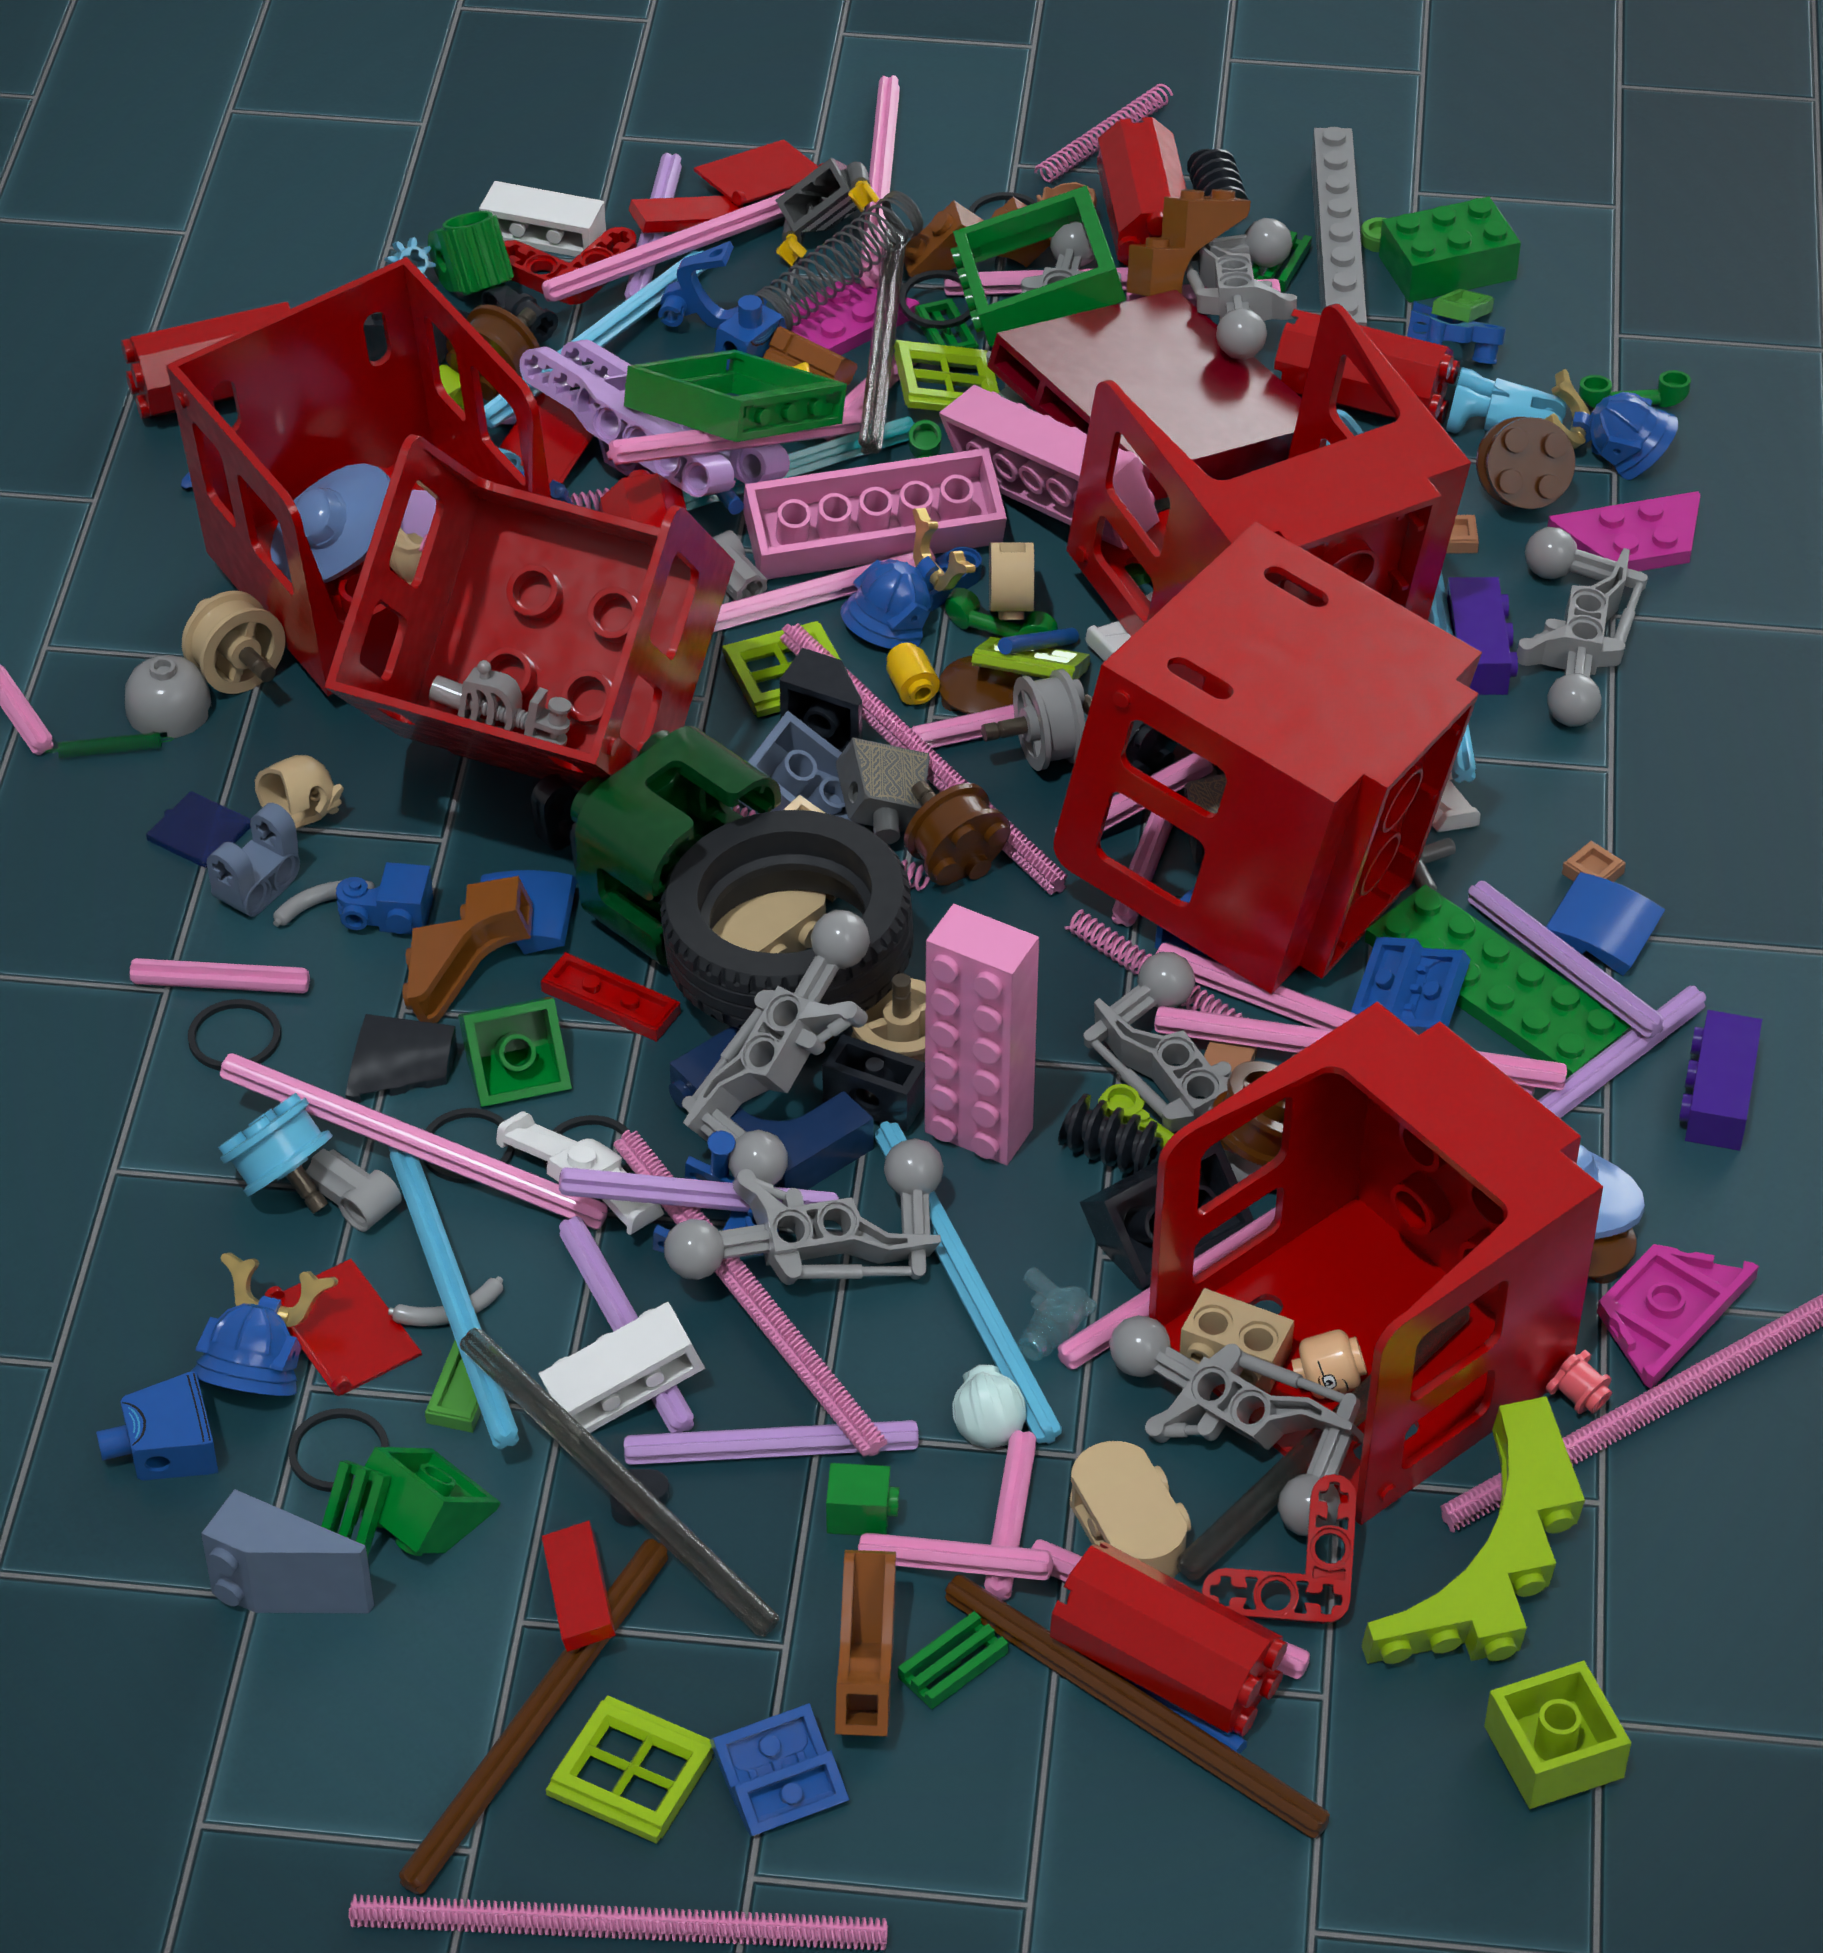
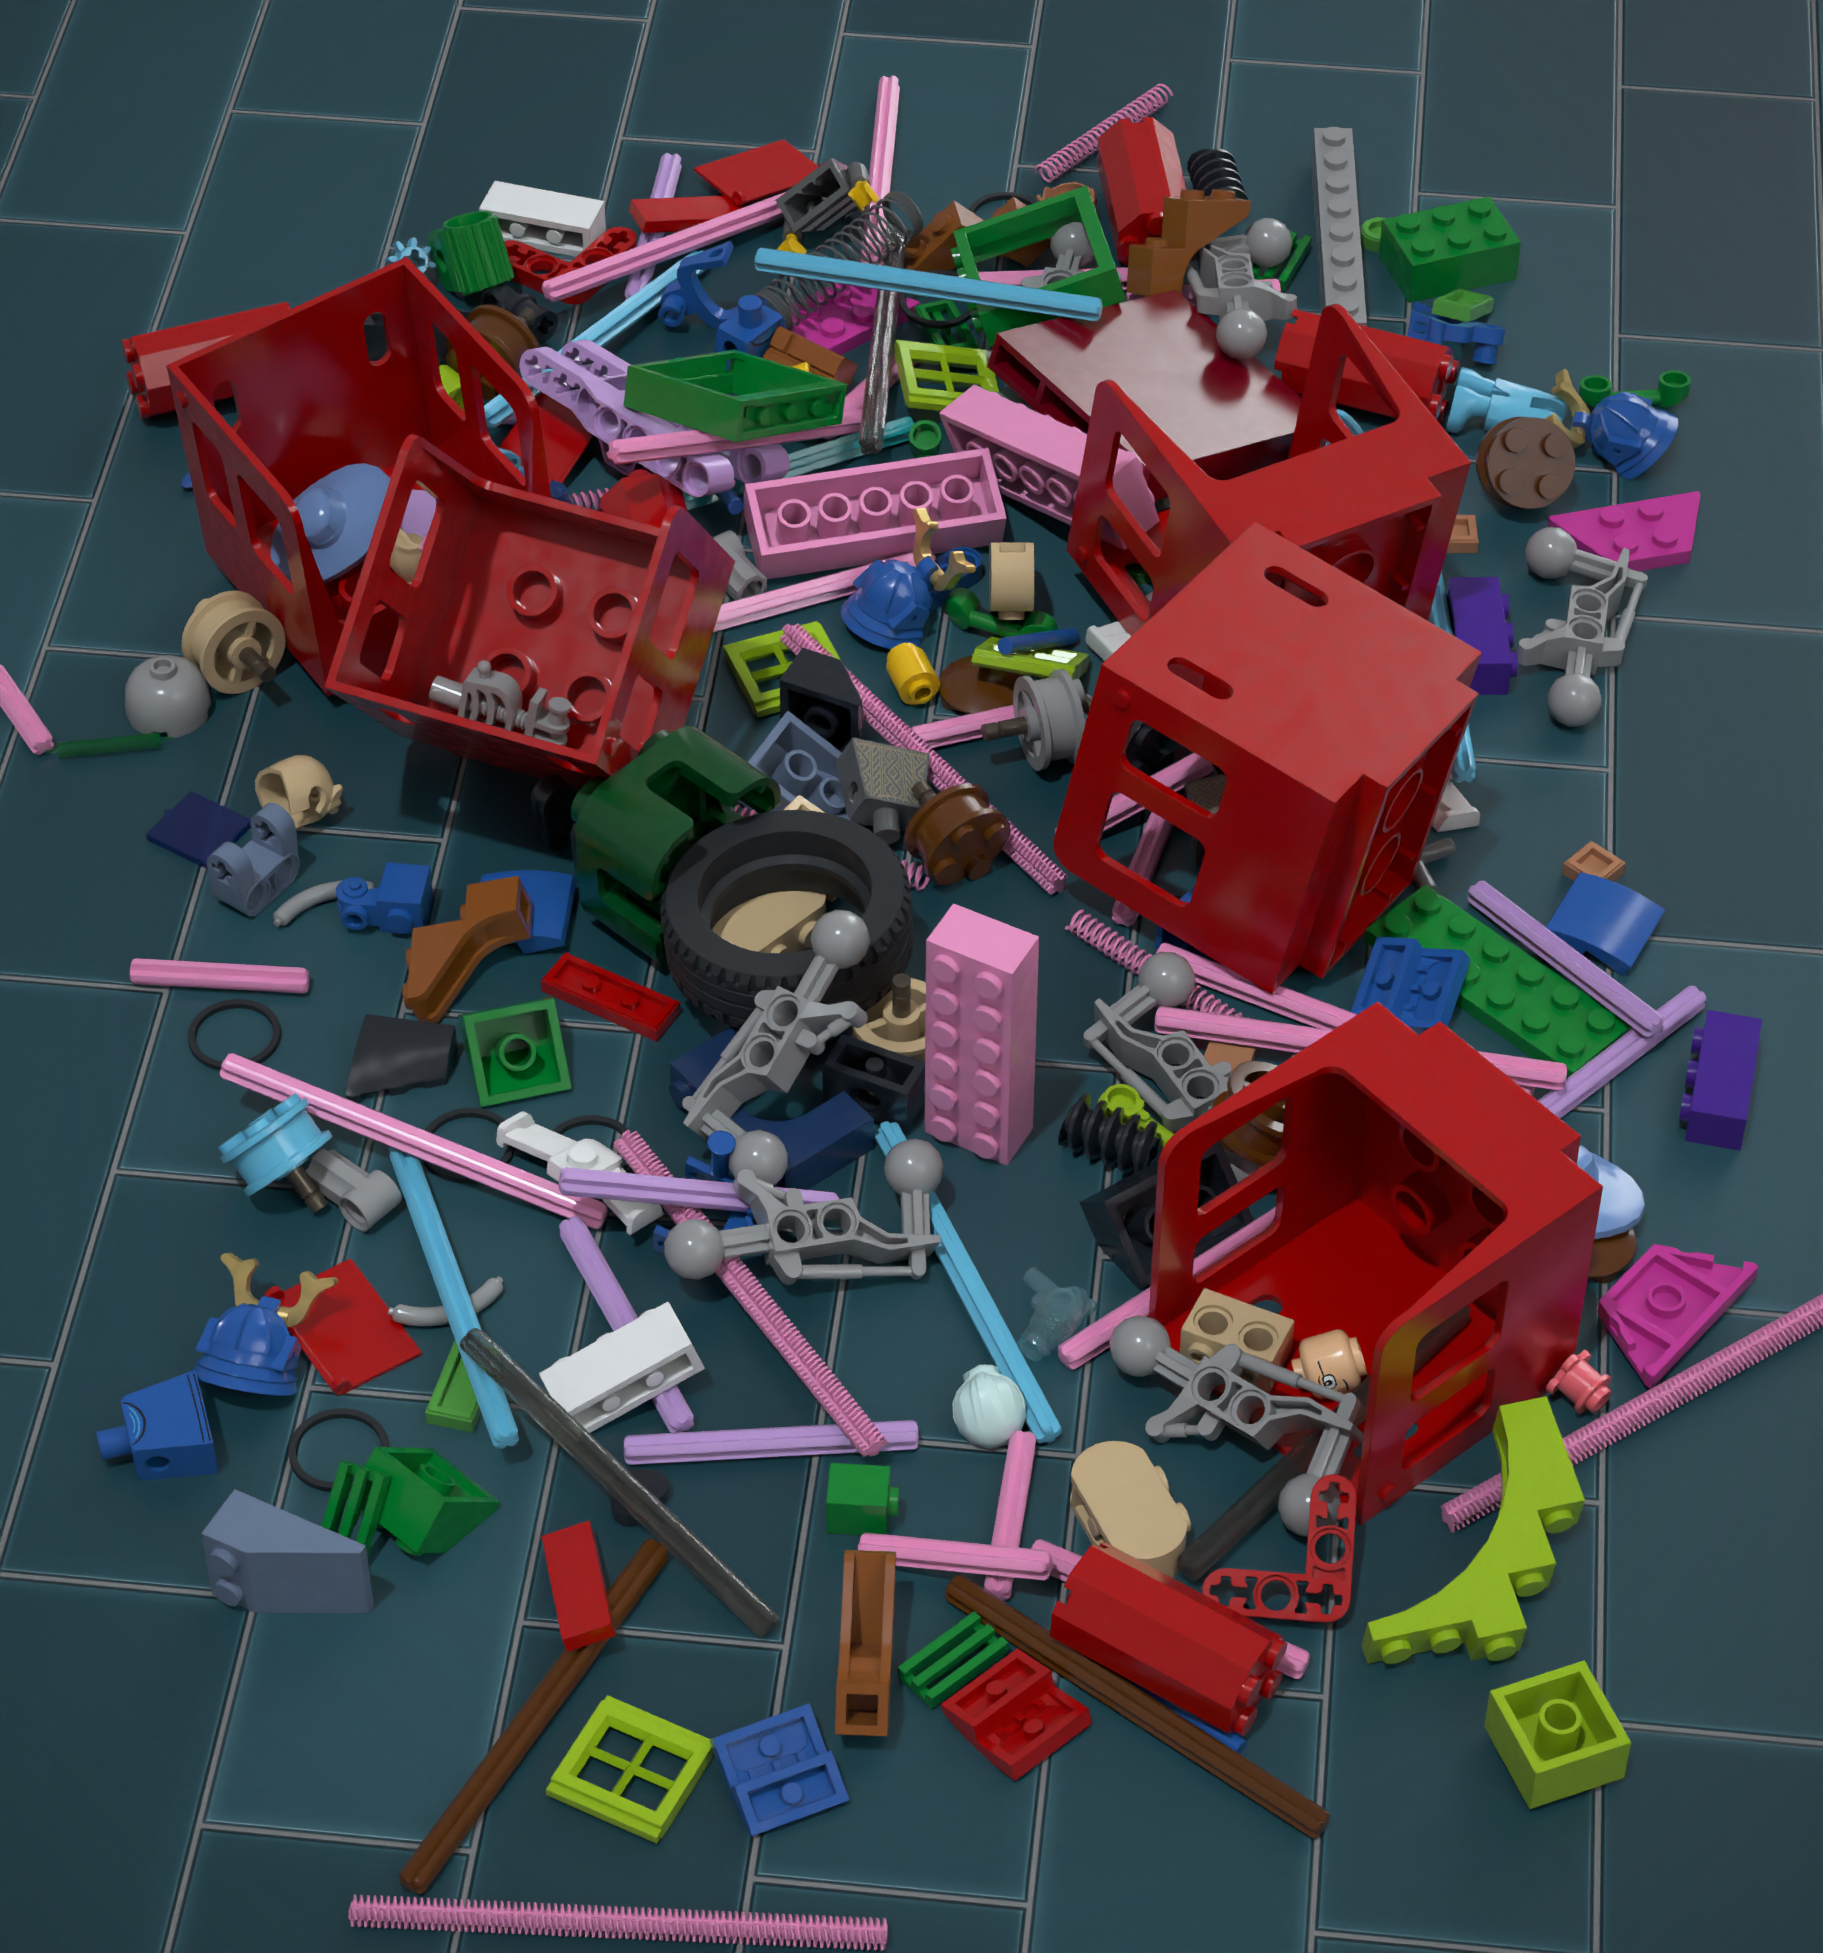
(929, 284): none -> medium azure axle
(1016, 1714): none -> red slope

